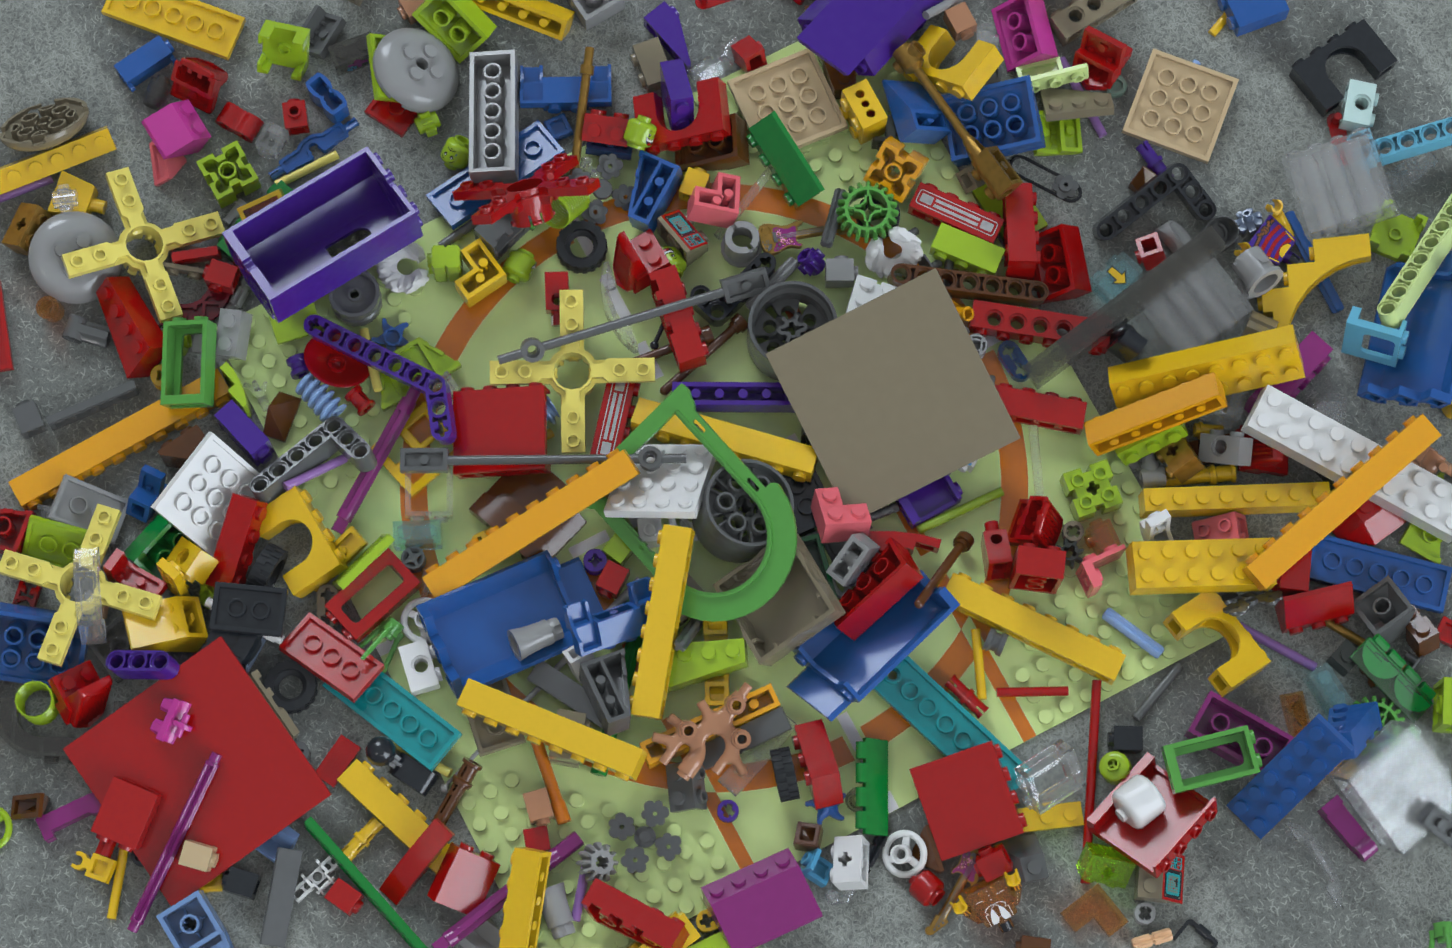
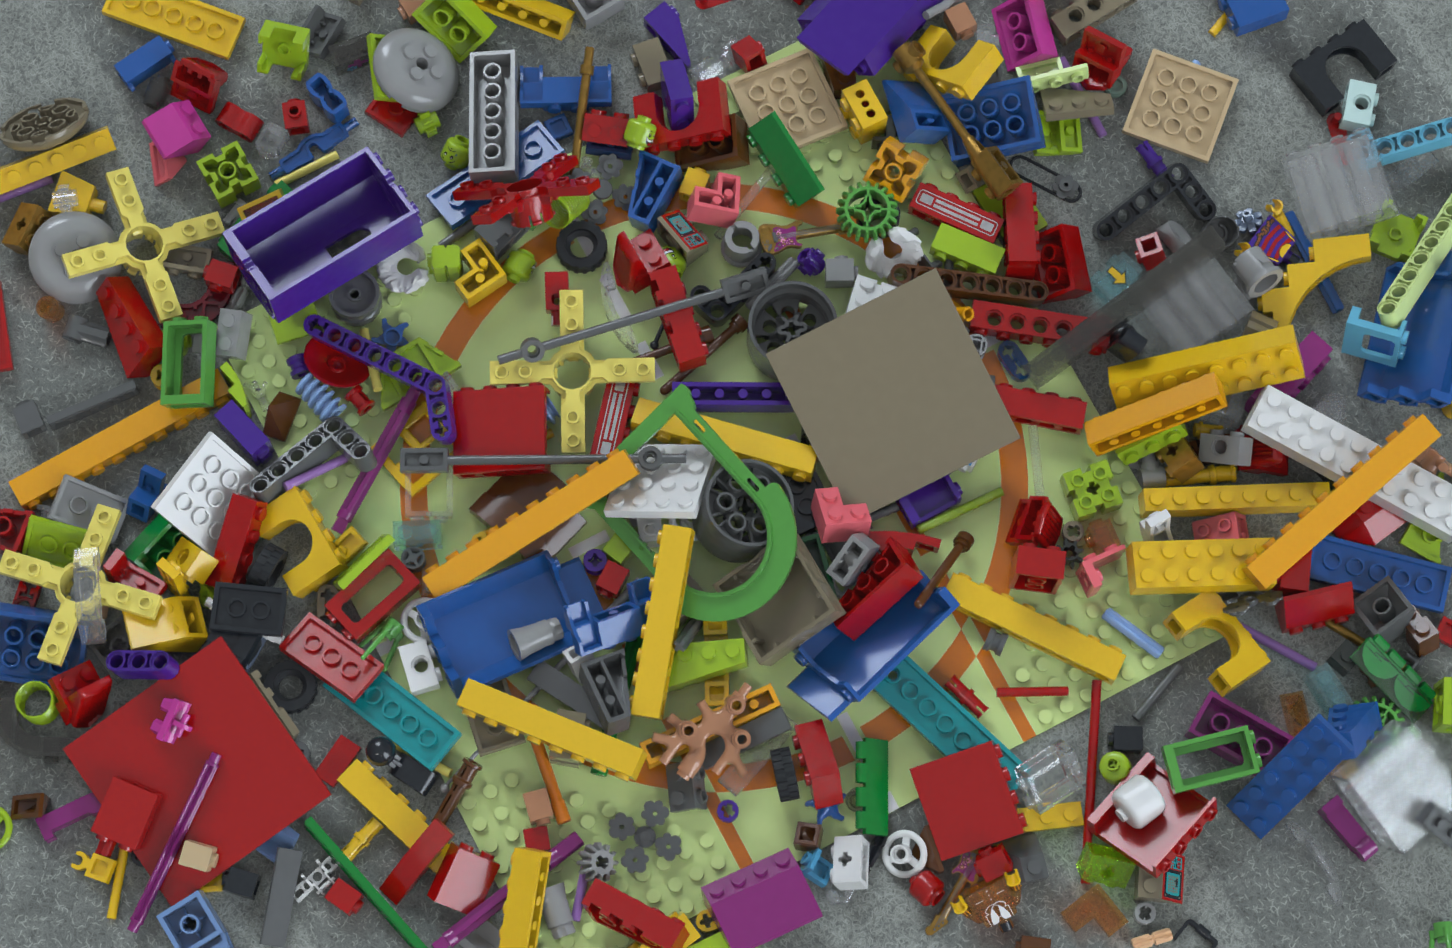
(177, 451): reddish brown slope -> none
(196, 255): red tile -> none
(831, 222): dark grey axle -> none
(978, 664): yellow bar -> none
(996, 552): red torso -> none
(1141, 178): reddish brown slope -> none

